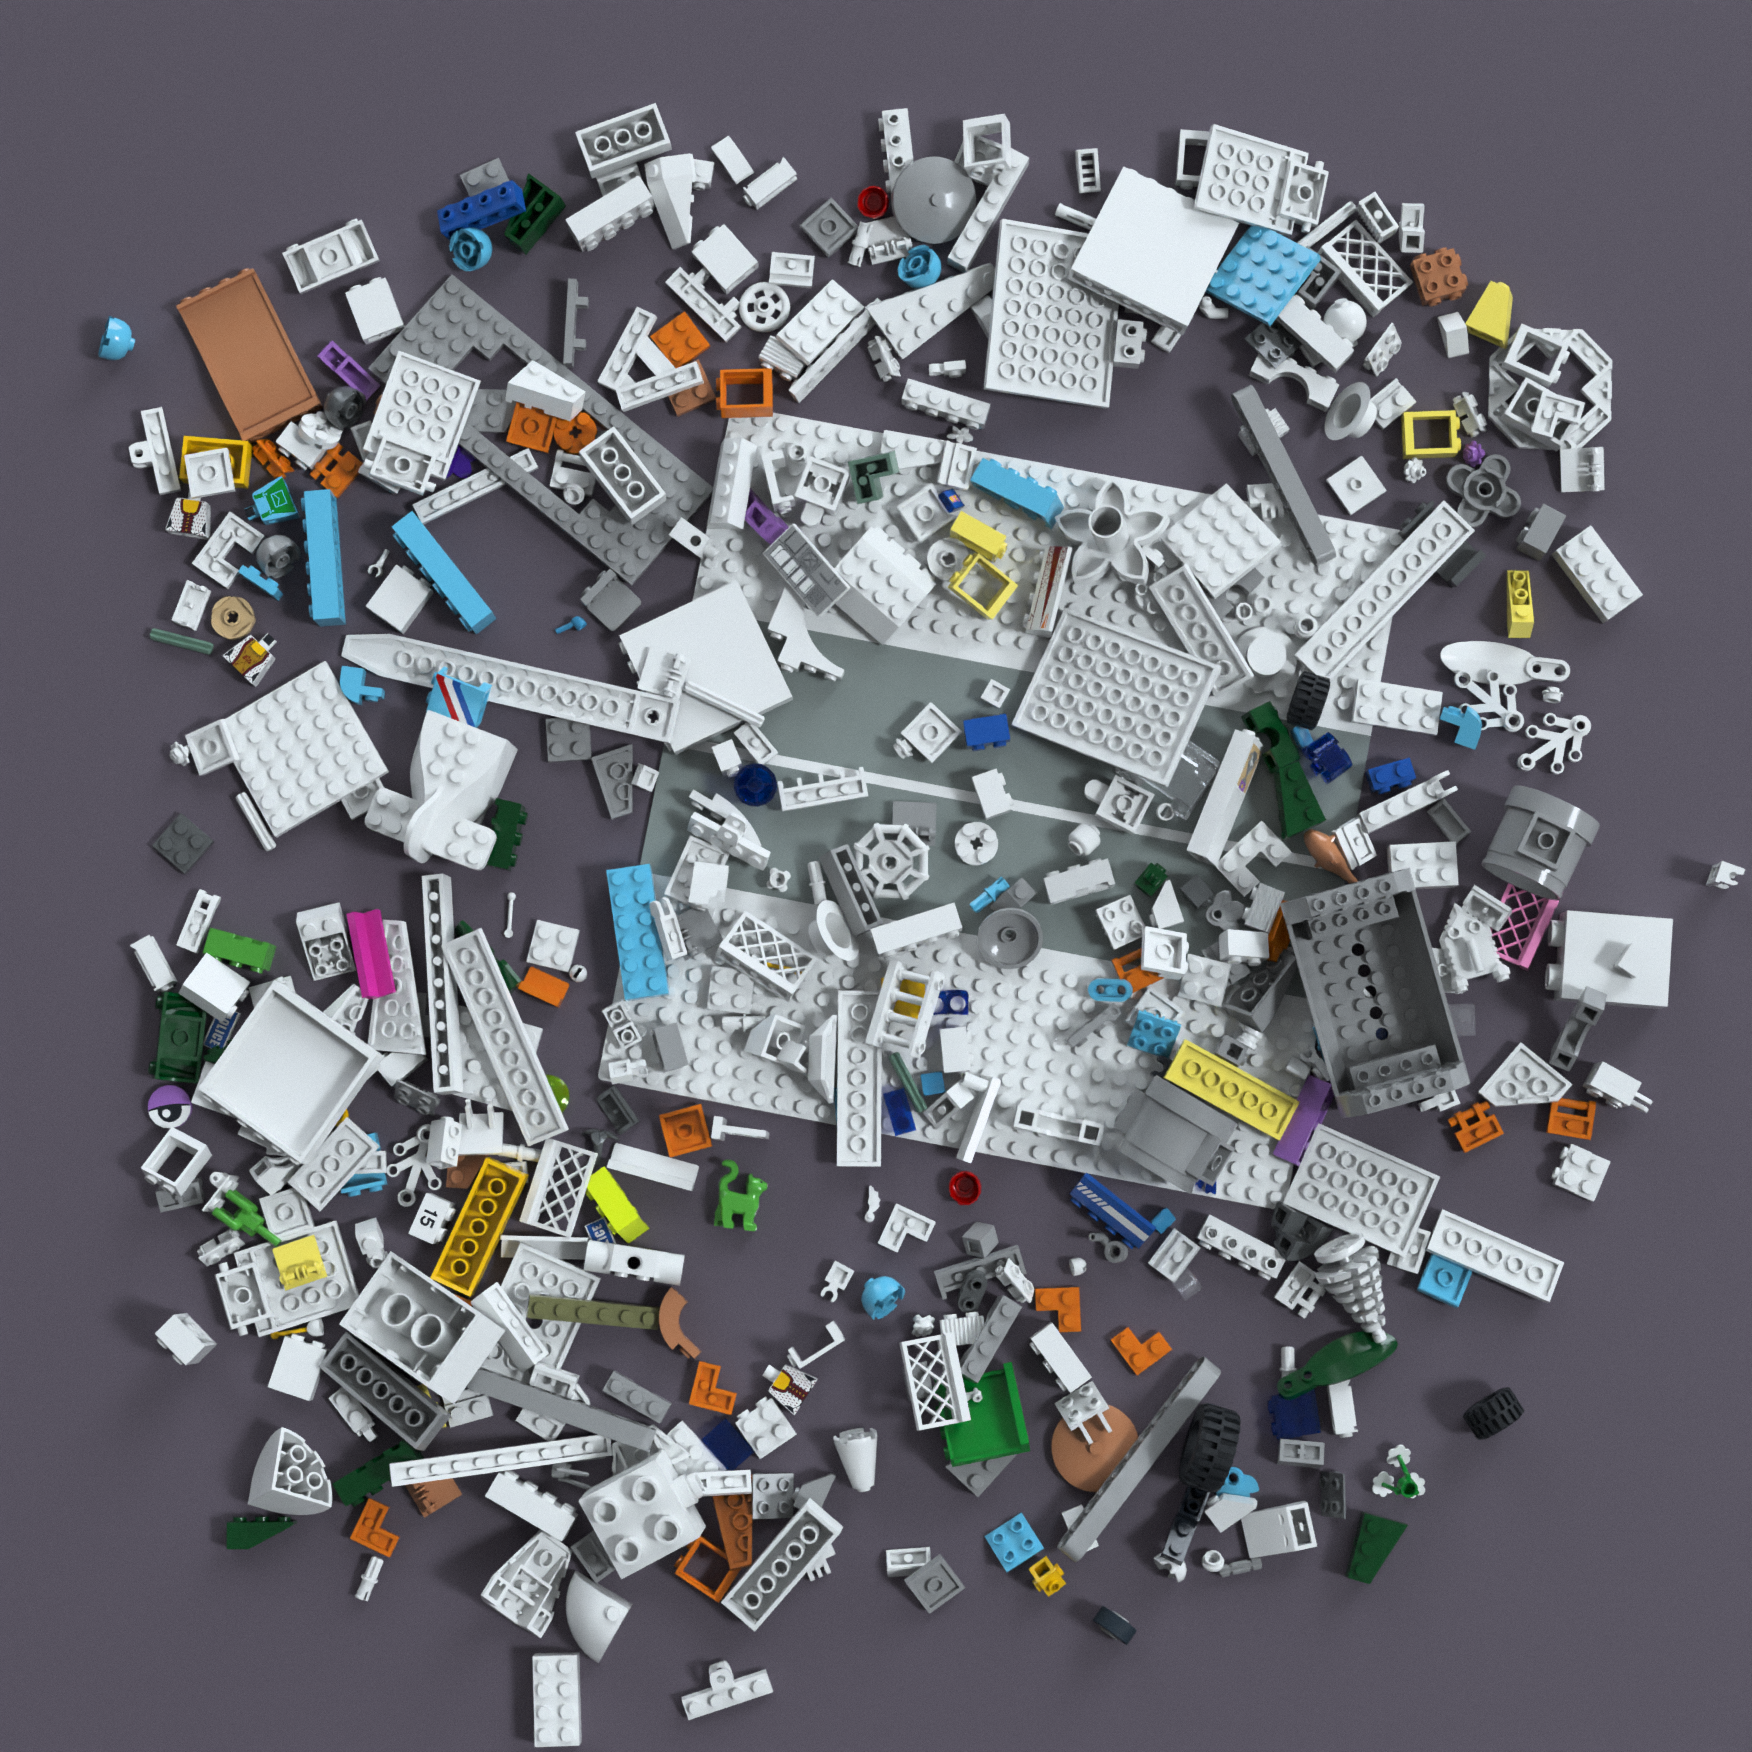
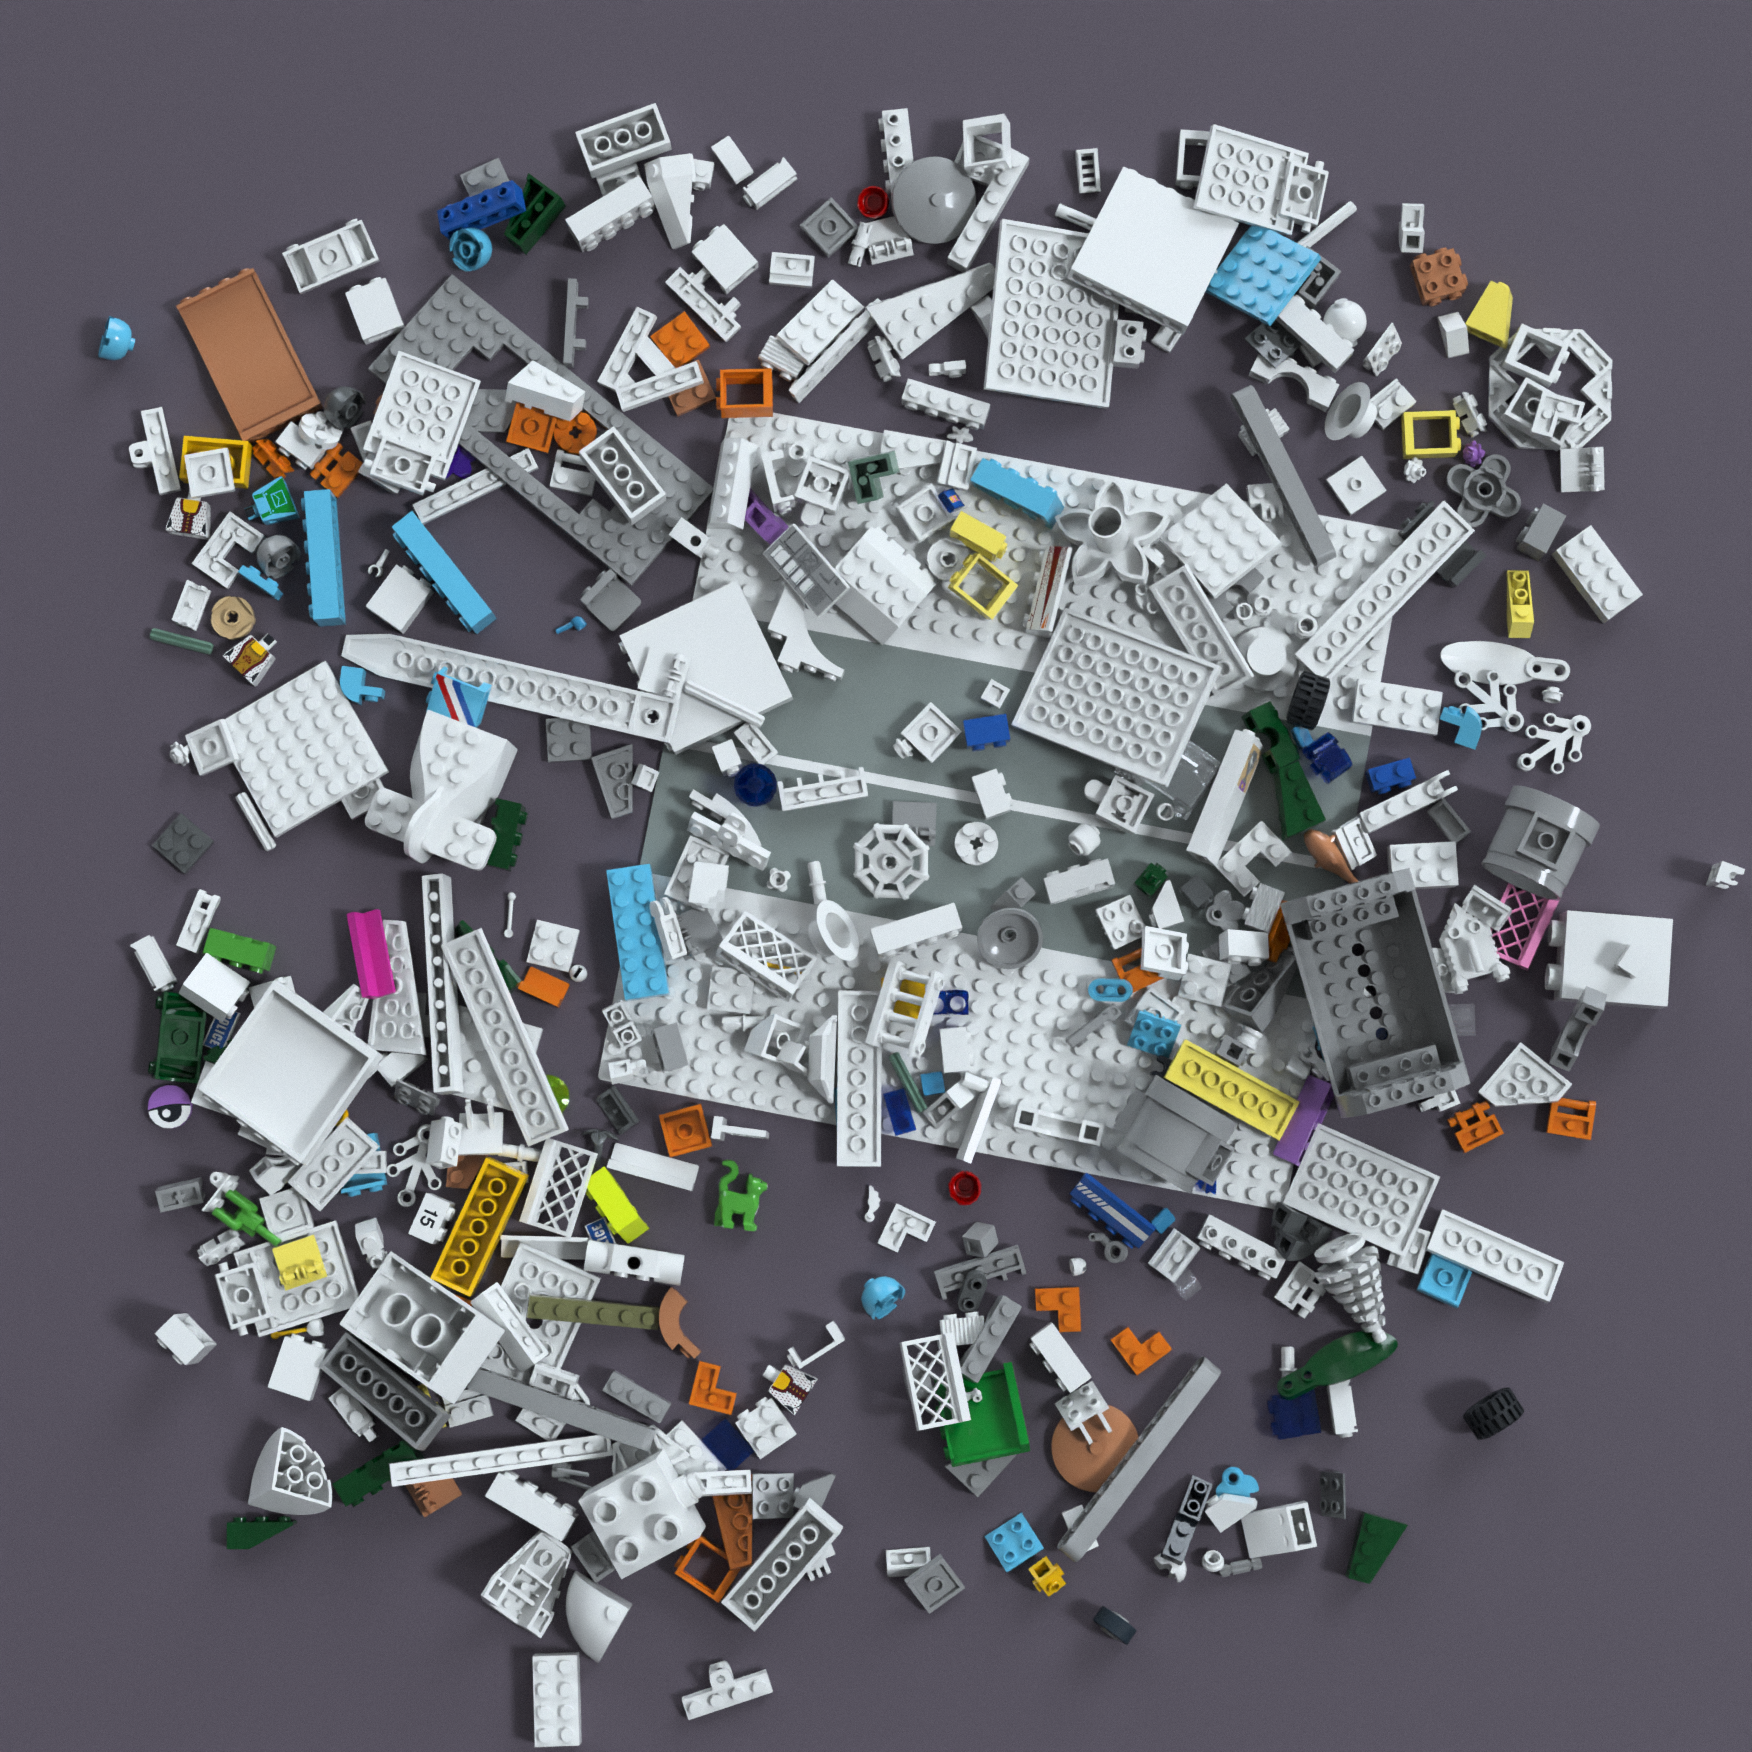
(174, 1139): white window -> none
(326, 941): white slope -> none
(347, 369): medium lavender slope -> none
(369, 1530): orange plate -> none
(369, 1578): white axle -> none
(574, 493): white plate -> none
(771, 324): white plate -> none
(838, 1278): white plate -> none
(850, 890): light grey brick -> none
(858, 1456): white cone -> none
(920, 267): medium azure cylinder -> none
(923, 1326): white plant -> none
(989, 895): medium azure axle -> none
(1021, 1287): white hinge -> none
(1209, 1447): black tyre -> none
(1211, 311): white arm -> none
(1300, 1453): light grey hinge -> none
(1354, 282): white fence -> none
(1377, 217): white brick -> none
(1408, 1486): white plant -> none
(1580, 1172): white plate -> none
(1615, 1087): white brick -> none

